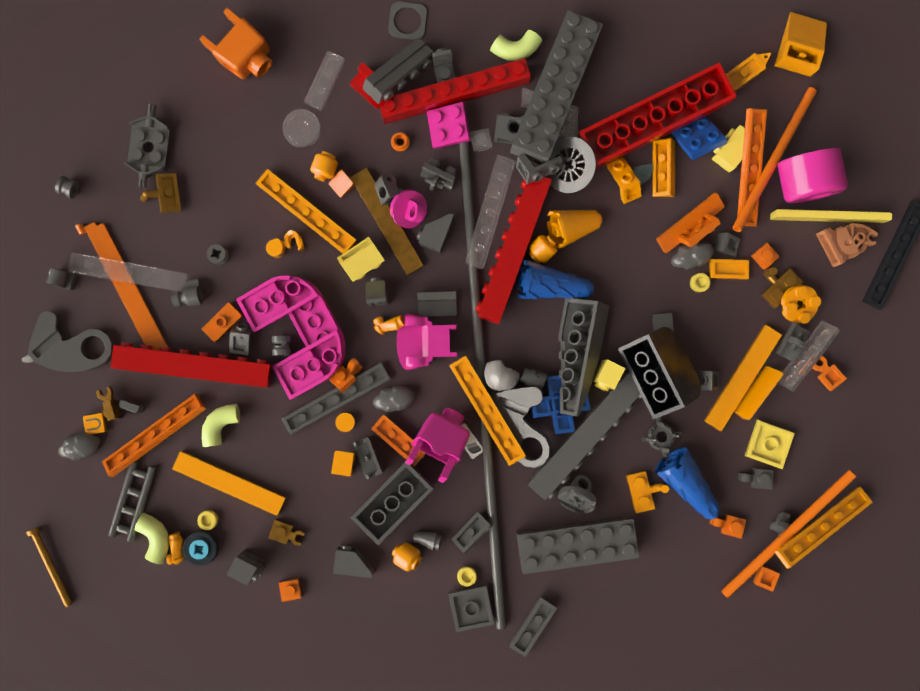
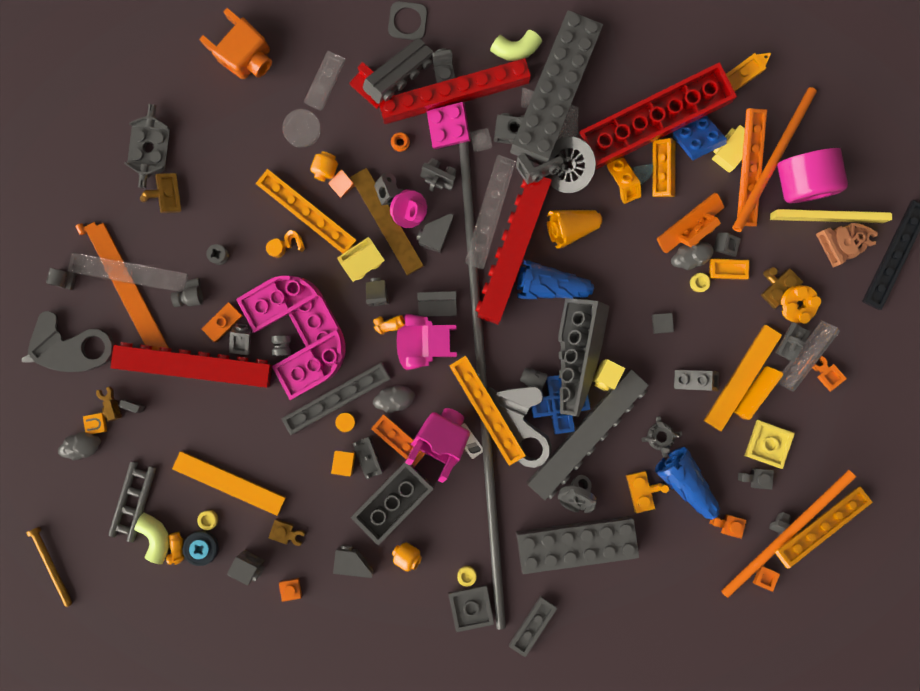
(67, 187): dark grey wheel -> none
(153, 435): orange tile -> none
(216, 421): yellowish green cylinder -> none
(345, 377): orange plate -> none
(430, 540): dark grey cone -> none
(471, 533): dark grey plate -> none
(500, 377): light grey hair -> none
(543, 248): light orange head -> none
(661, 371): black brick -> none
(765, 256): orange plate -> none
(802, 45): light orange slope -> none

